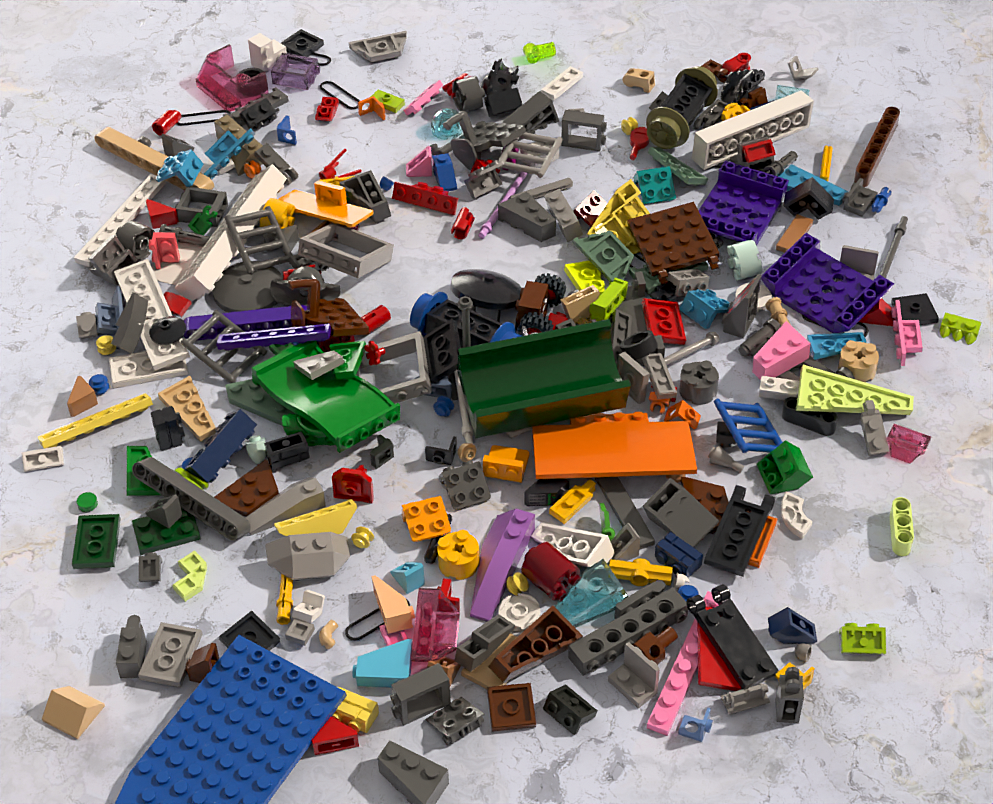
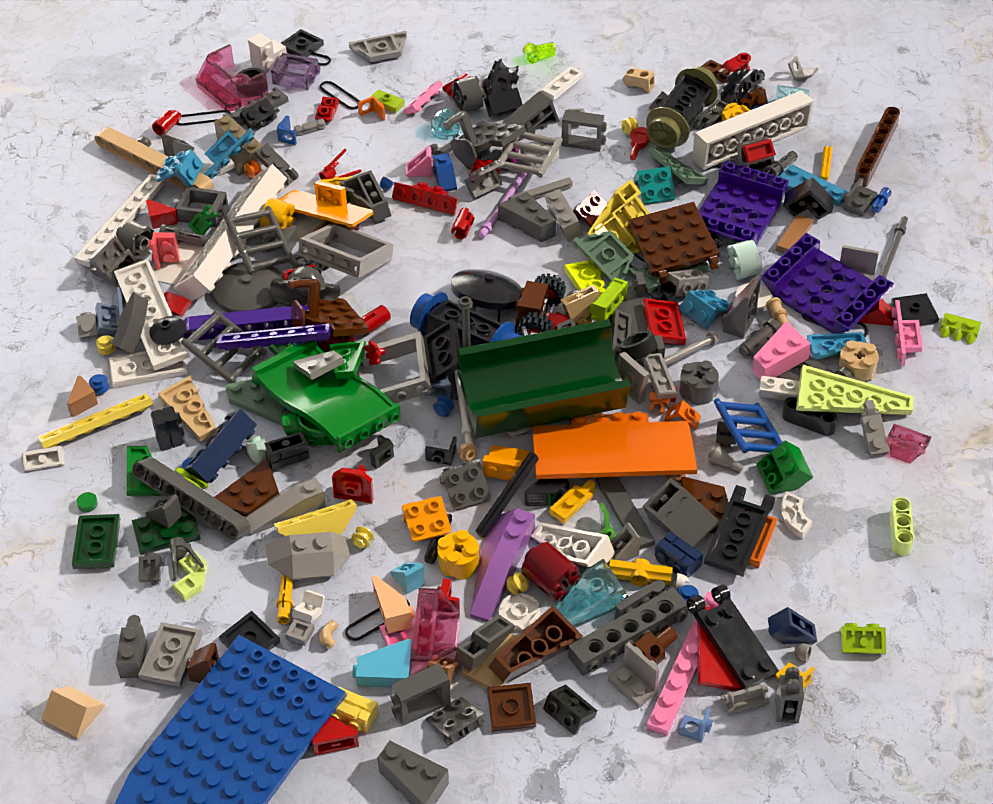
(178, 550): none -> dark grey plant
(309, 126): none -> light grey axle
(507, 494): none -> black axle

